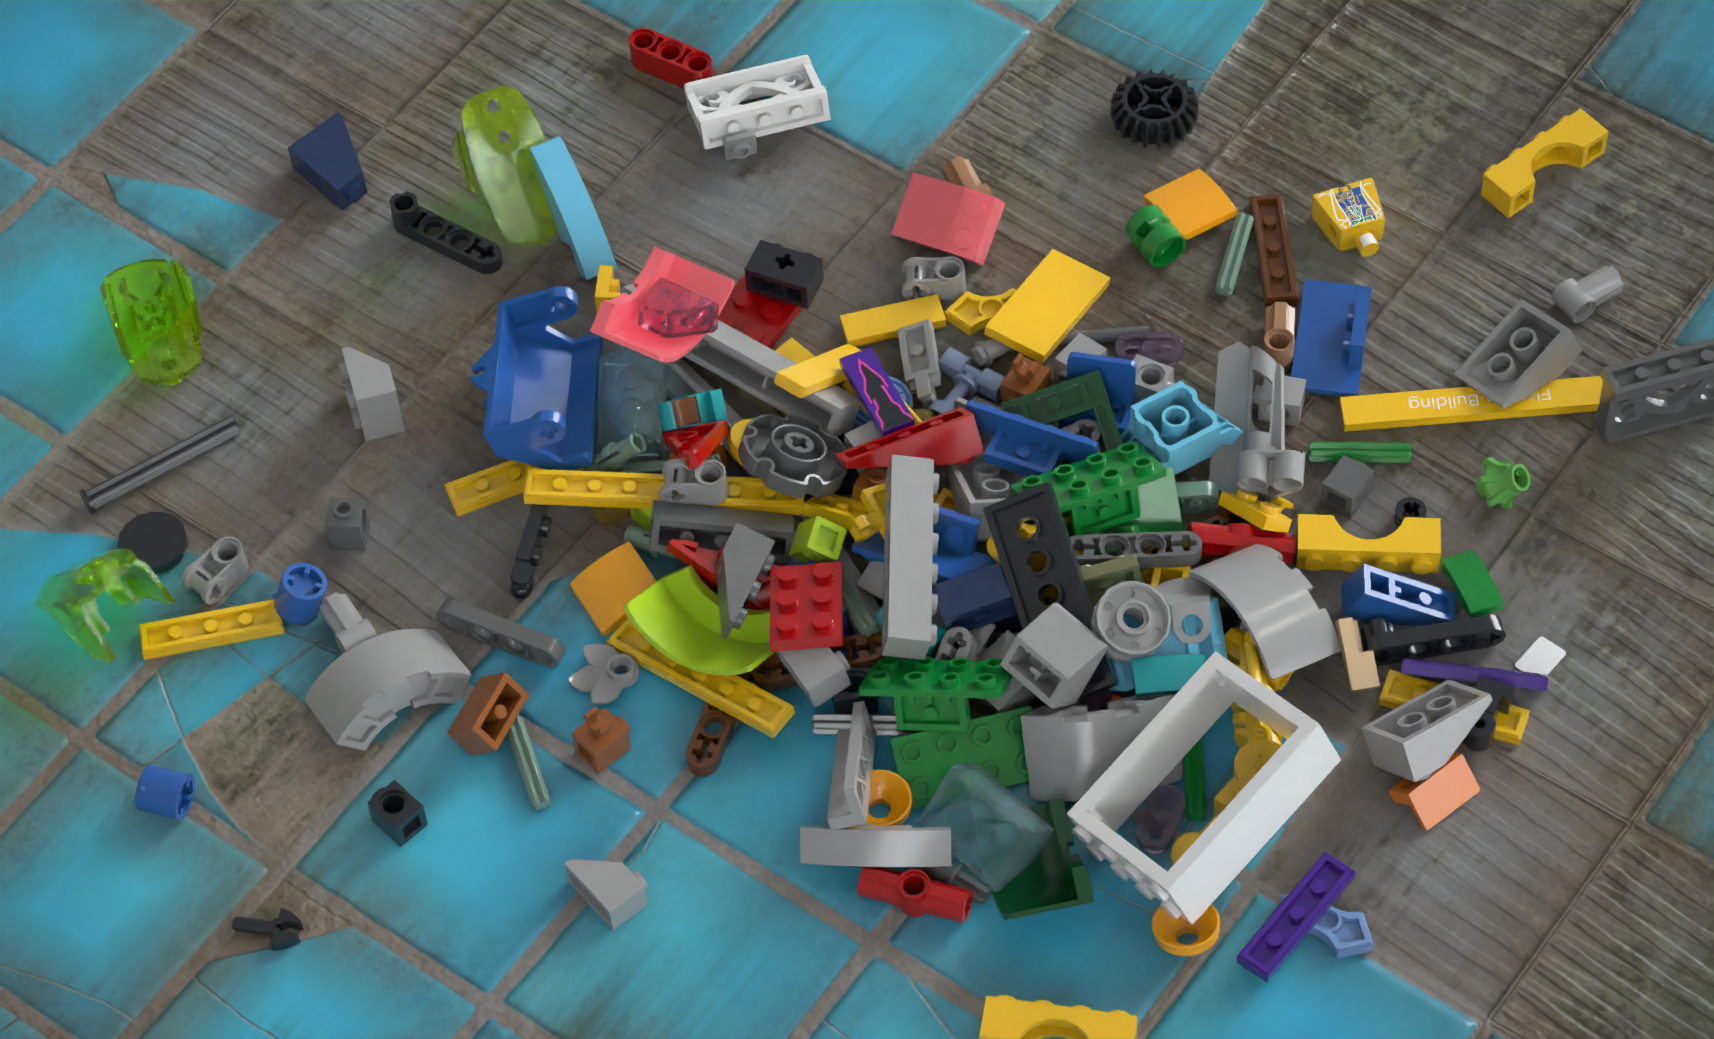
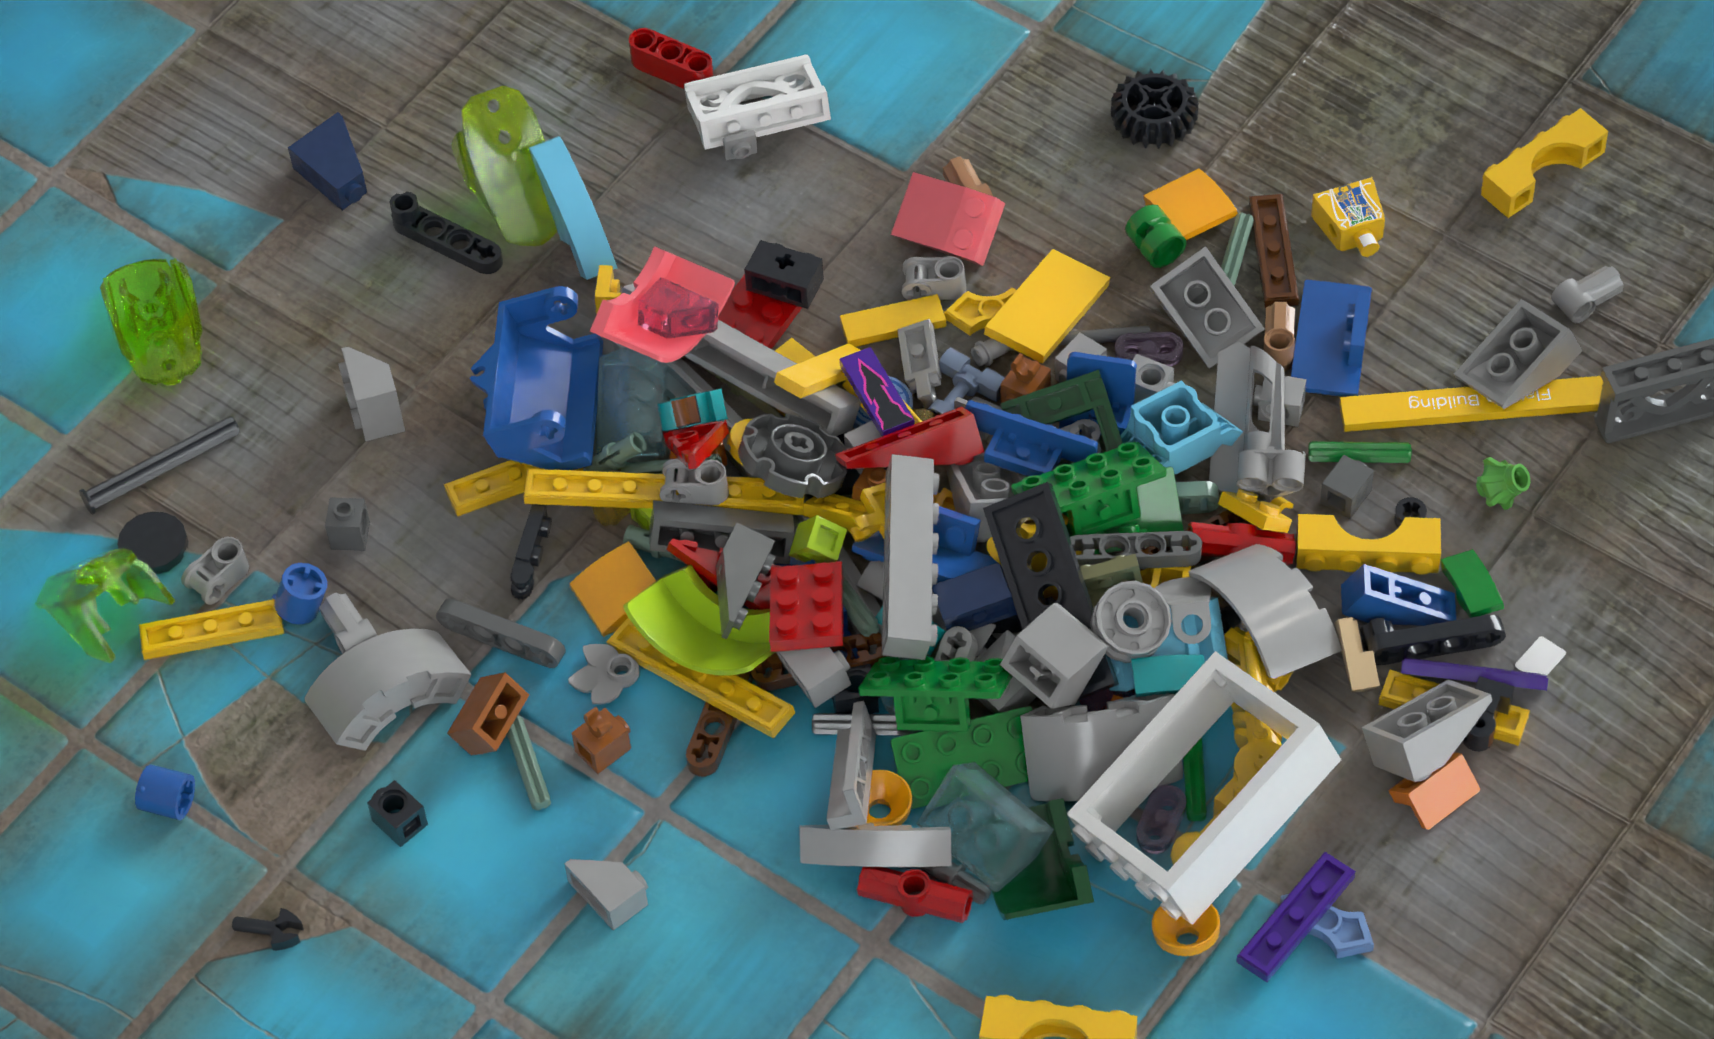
(1206, 306): none -> light grey slope

